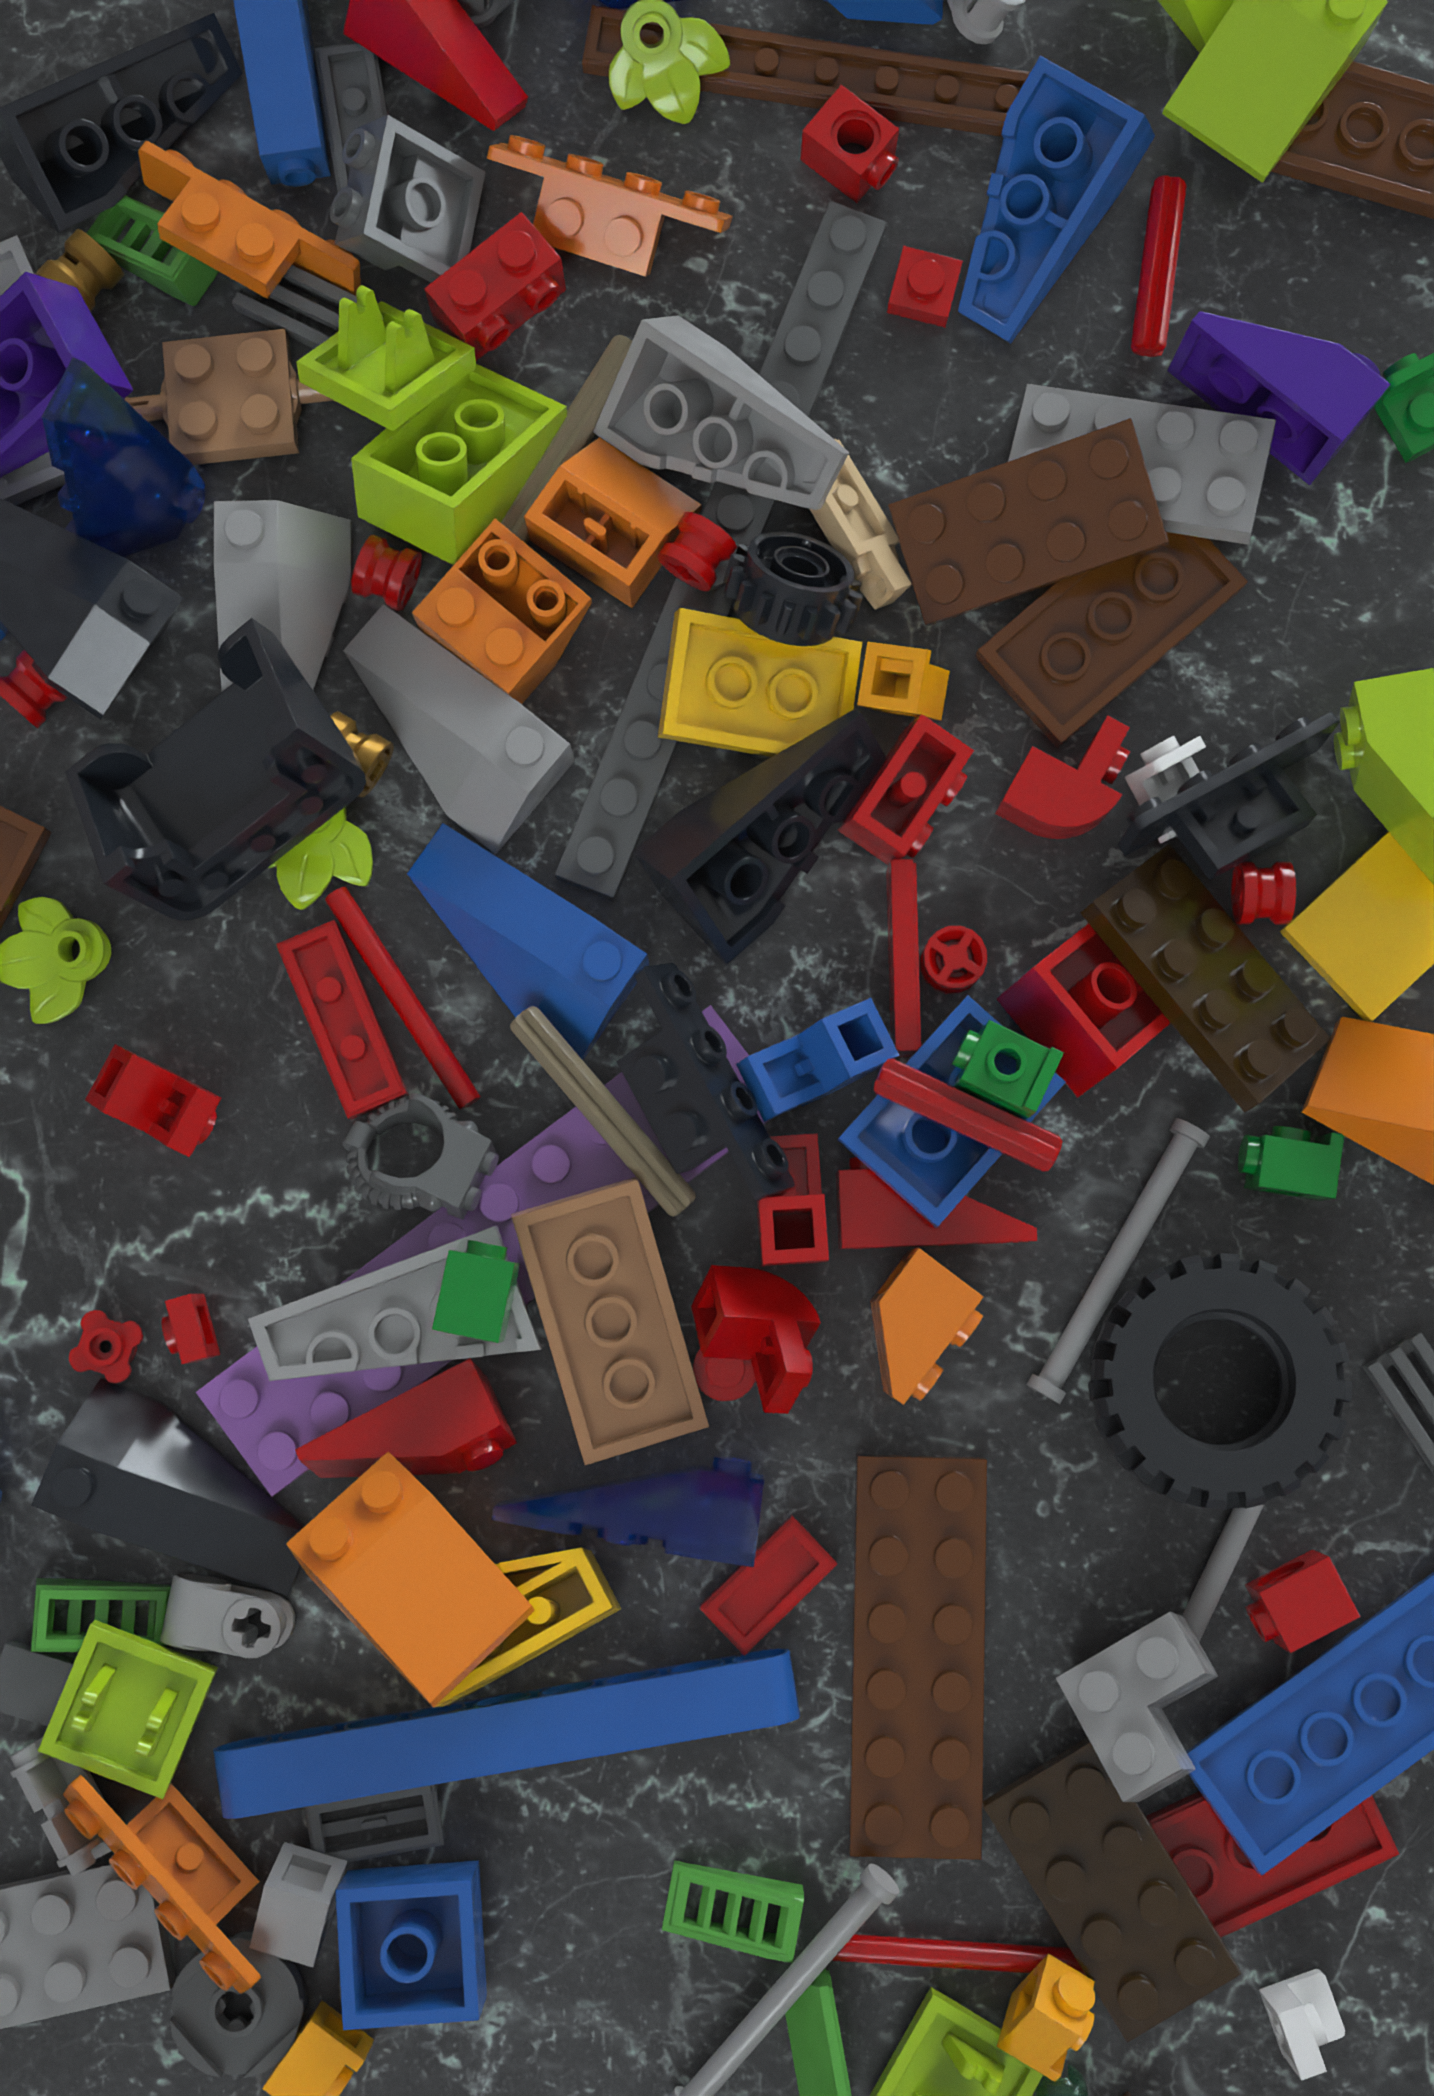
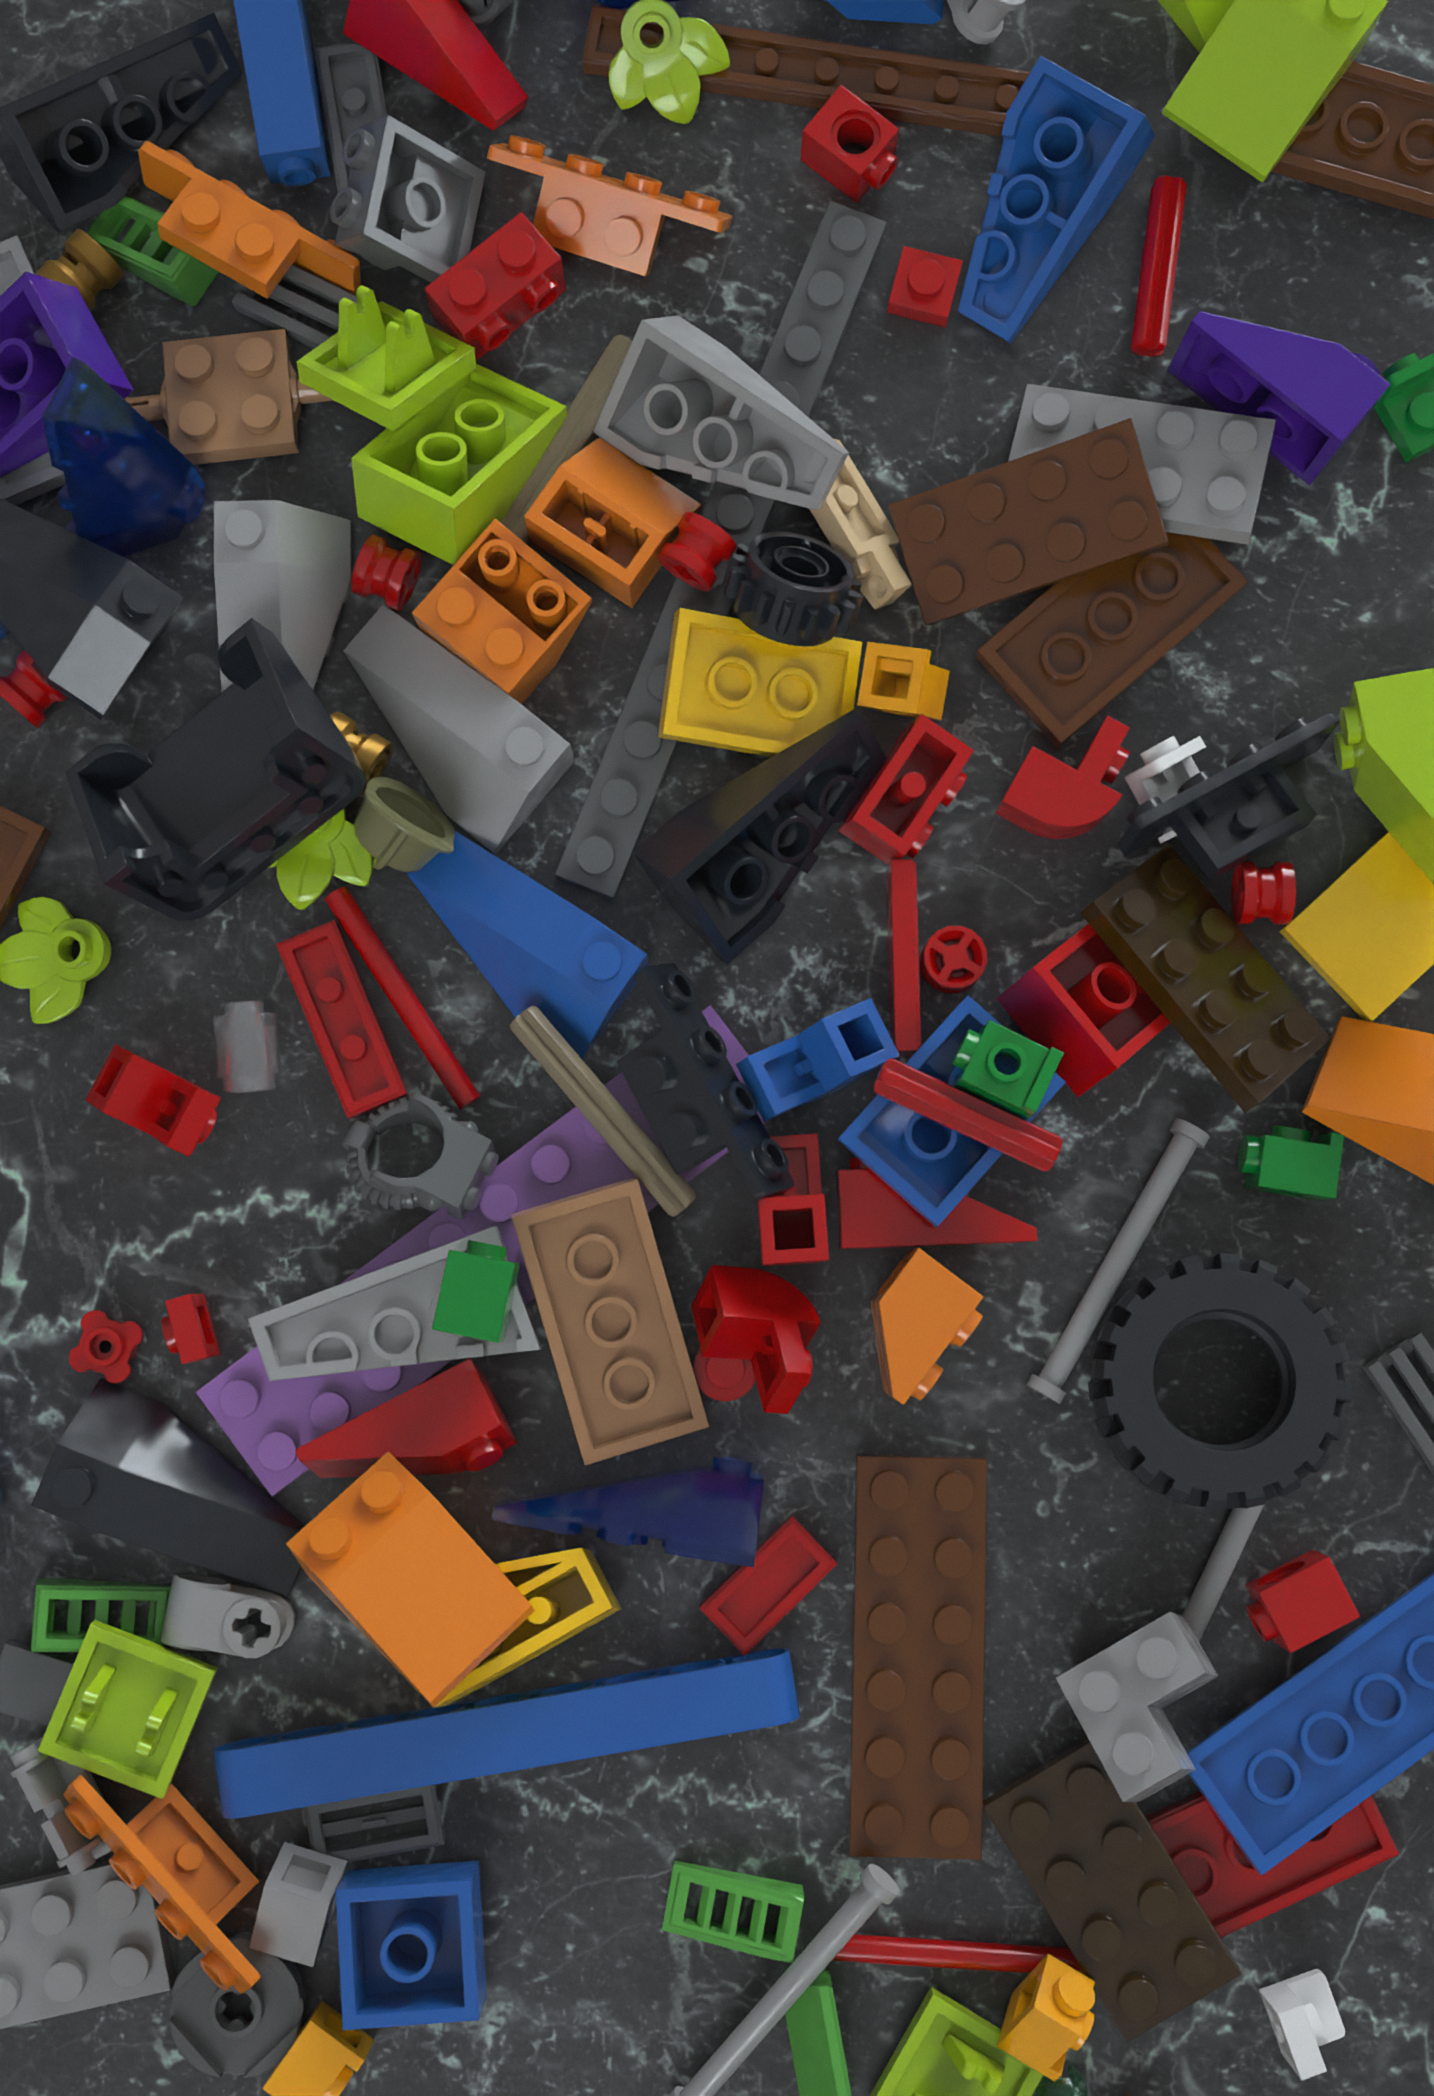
(247, 1047): none -> clear brick
(401, 826): none -> olive piece

